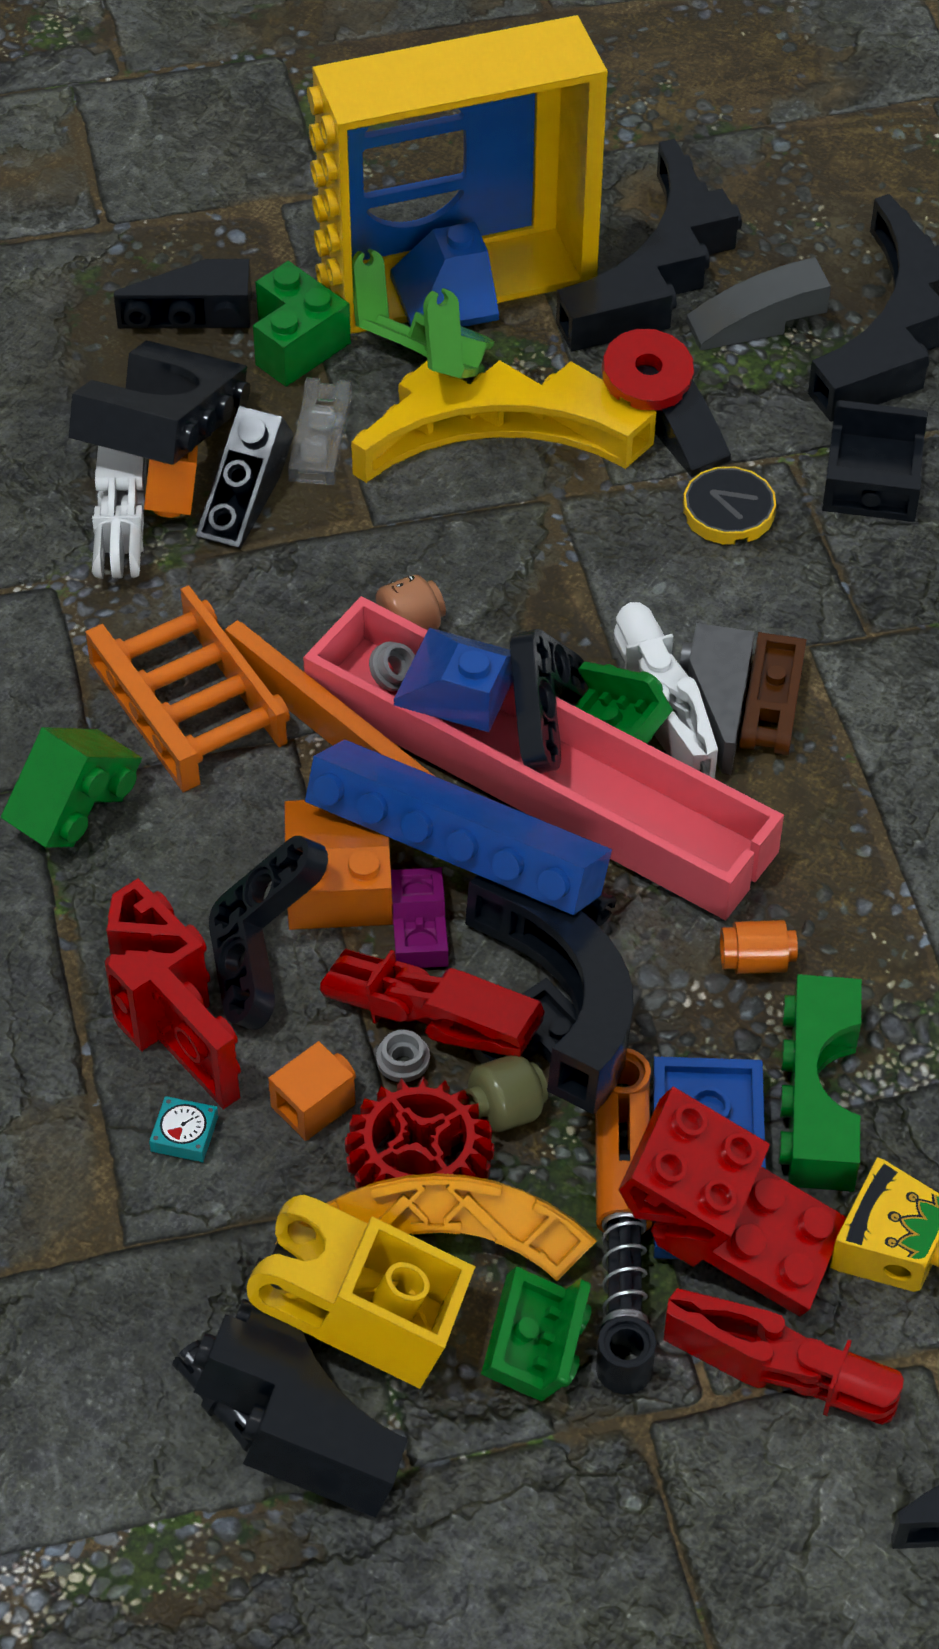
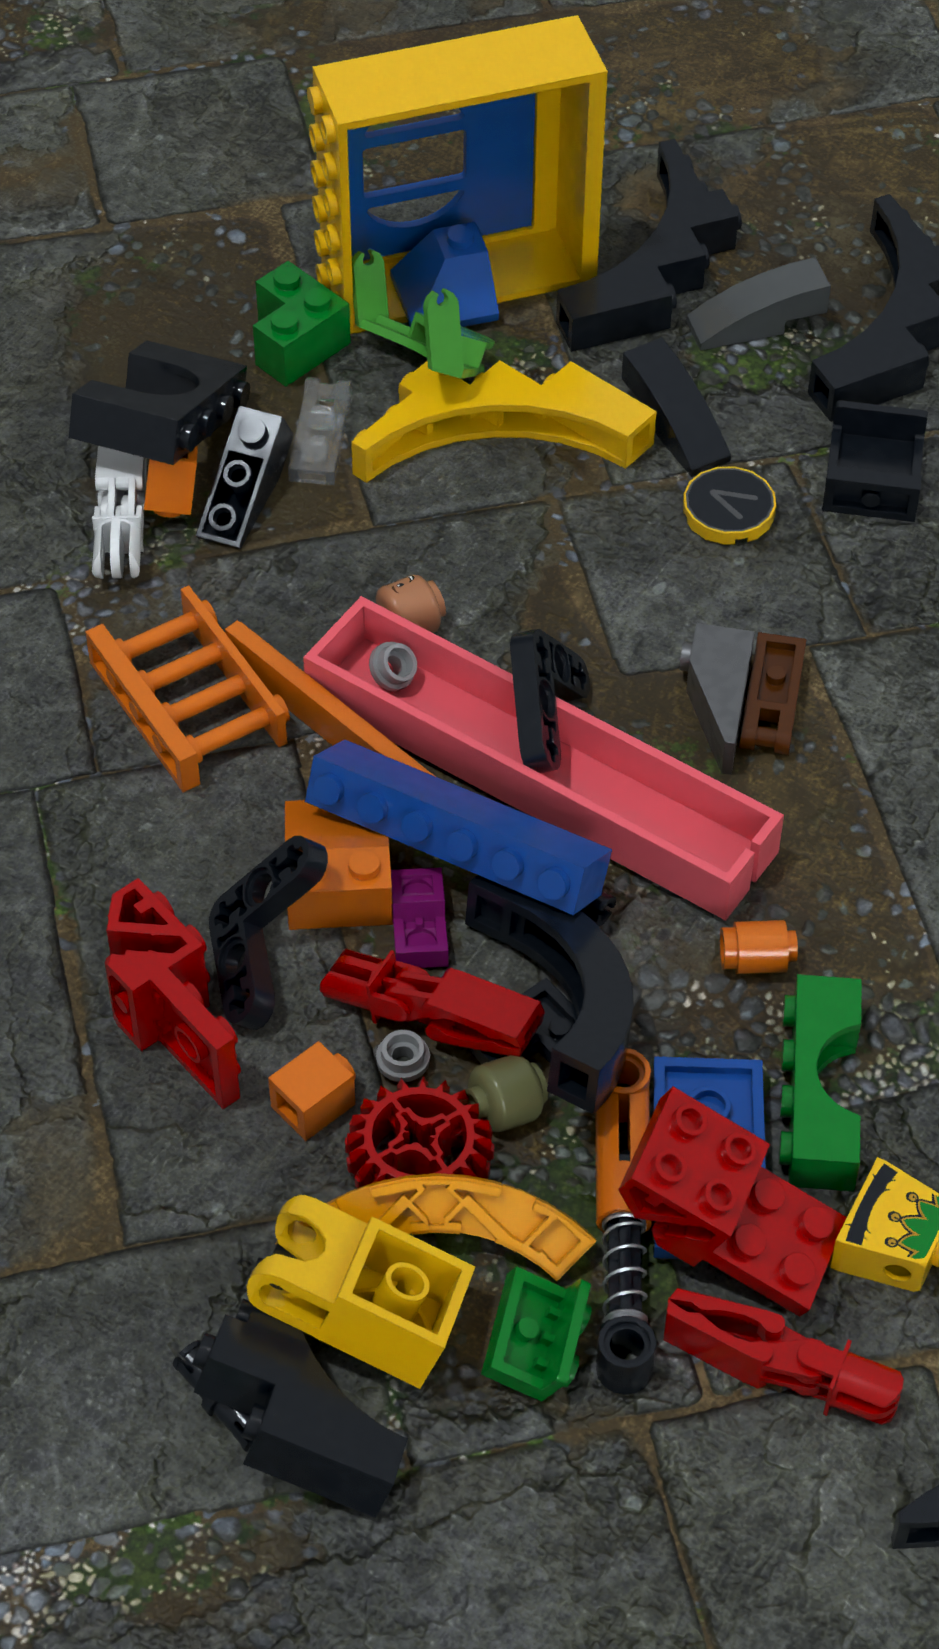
(63, 781): green brick -> none
(183, 1129): tile -> none
(193, 296): black slope -> none
(457, 680): blue slope -> none
(624, 699): green bracket -> none
(644, 647): white arm -> none
(652, 349): red tile -> none

